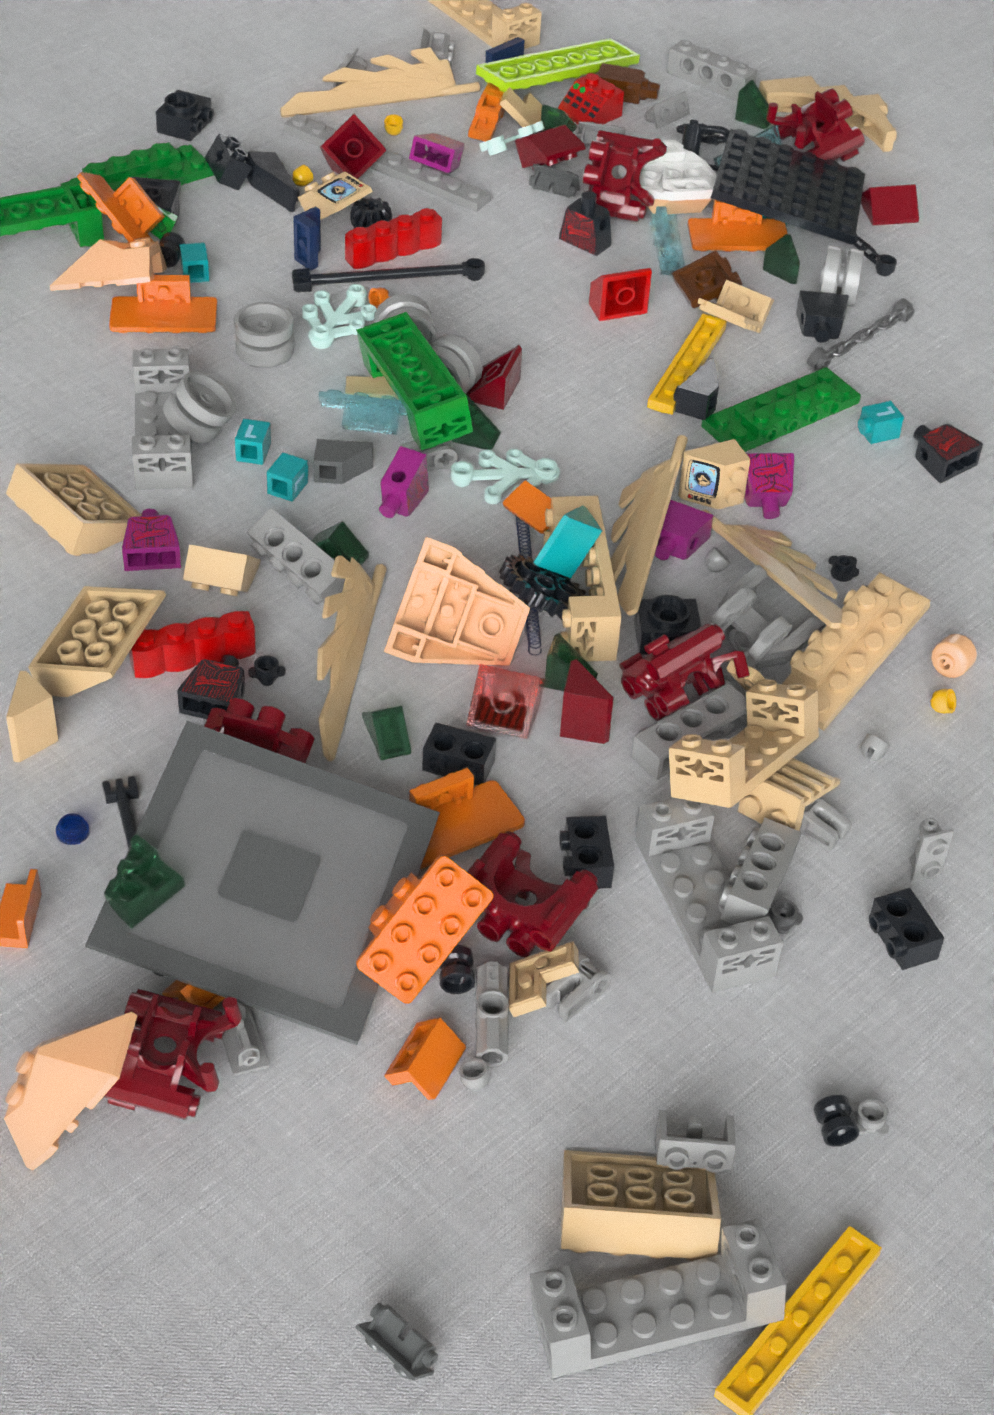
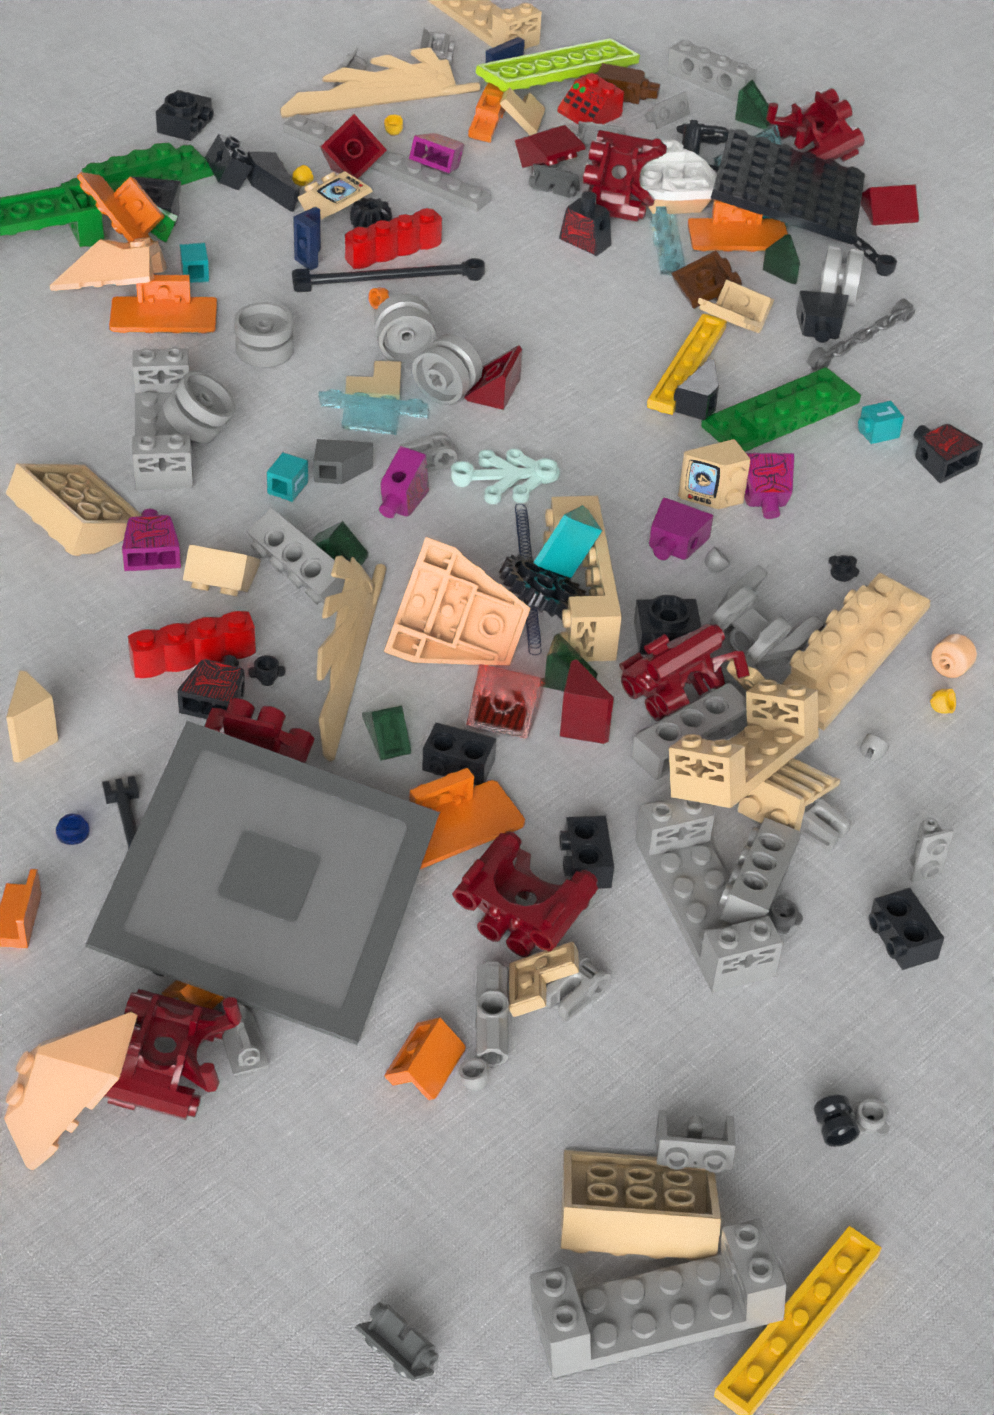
(93, 638): tan slope -> none
(141, 883): clear green slope -> none
(170, 248): black wheel -> none
(253, 441): teal brick -> none
(323, 335): light aqua plant -> none
(419, 378): green plate -> none
(421, 927): orange bracket -> none
(458, 967): black wheel -> none
(484, 431): clear green slope -> none
(498, 144): light aqua plant -> none
(529, 505): orange panel -> none
(554, 117): clear green slope -> none
(620, 294): red slope -> none
(644, 523): tan animal -> none
(782, 565): tan animal -> none
(868, 110): tan arch -> none

